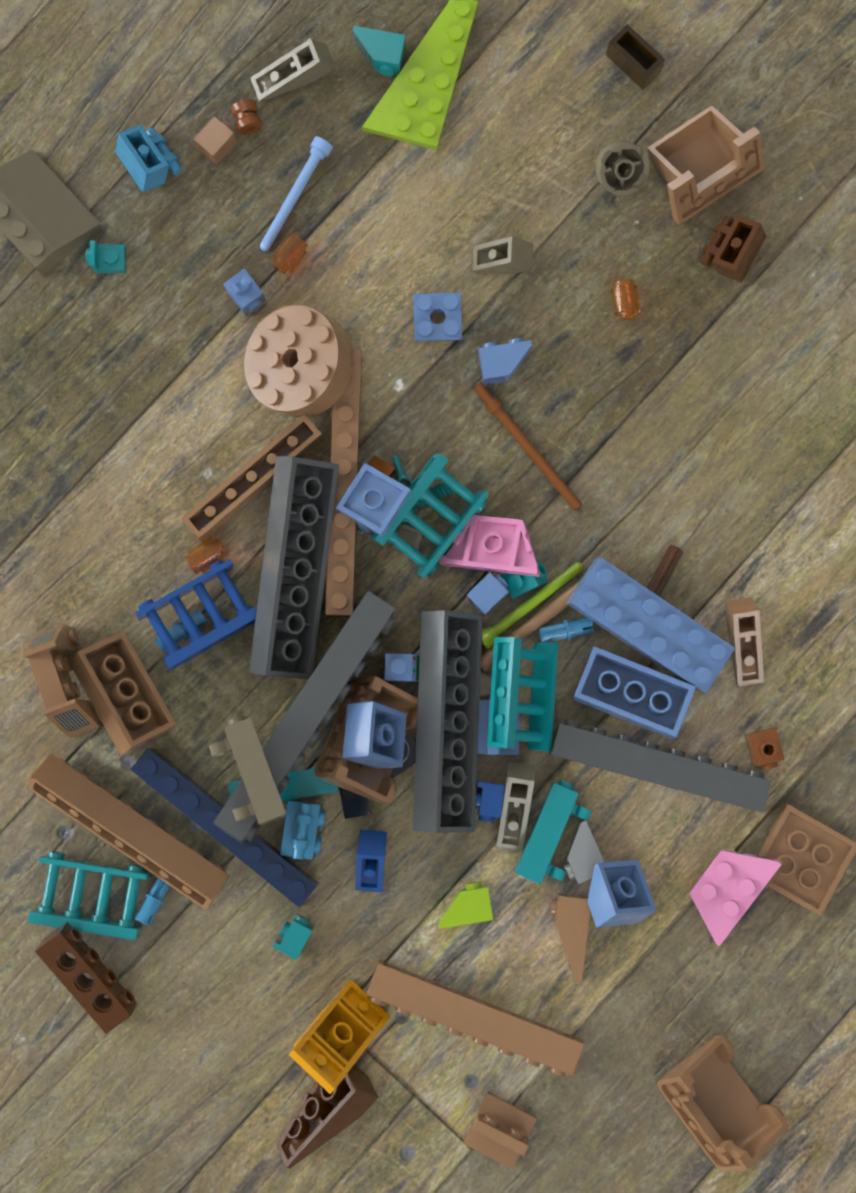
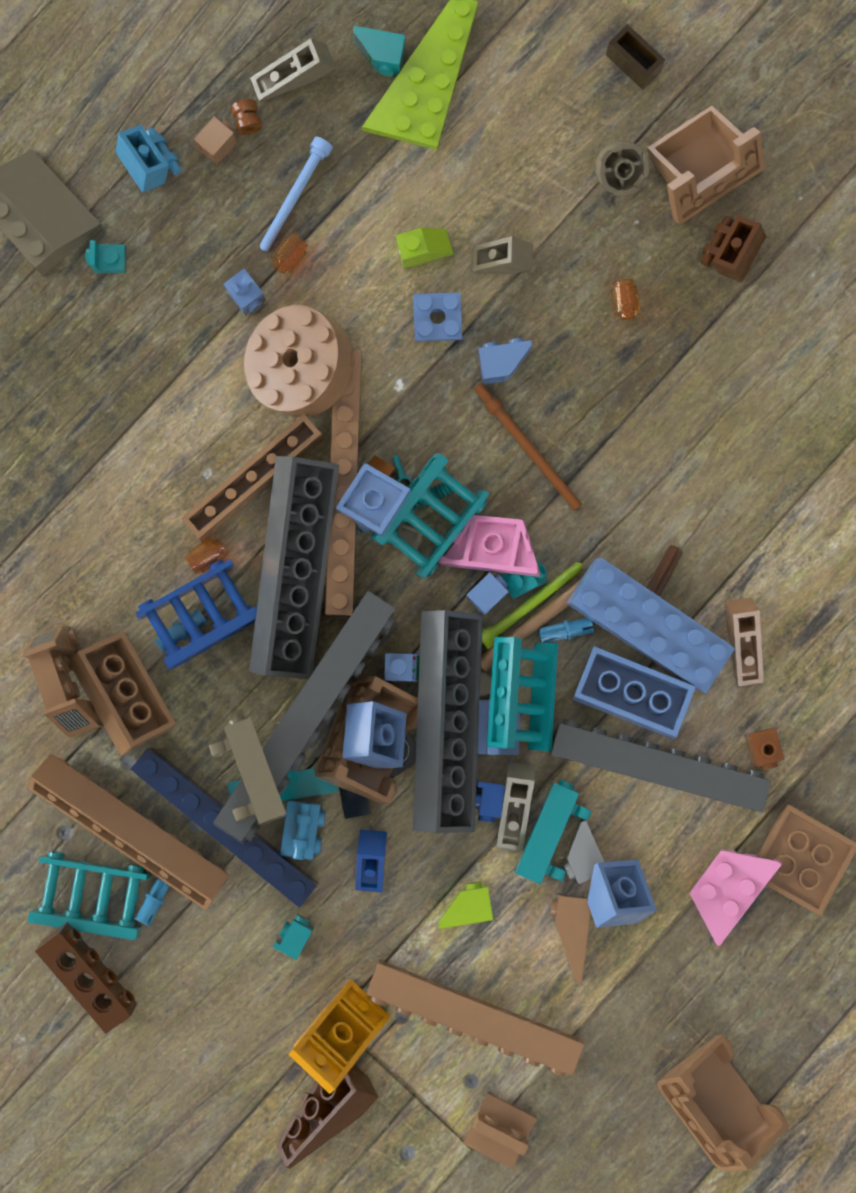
(423, 246): none -> lime slope

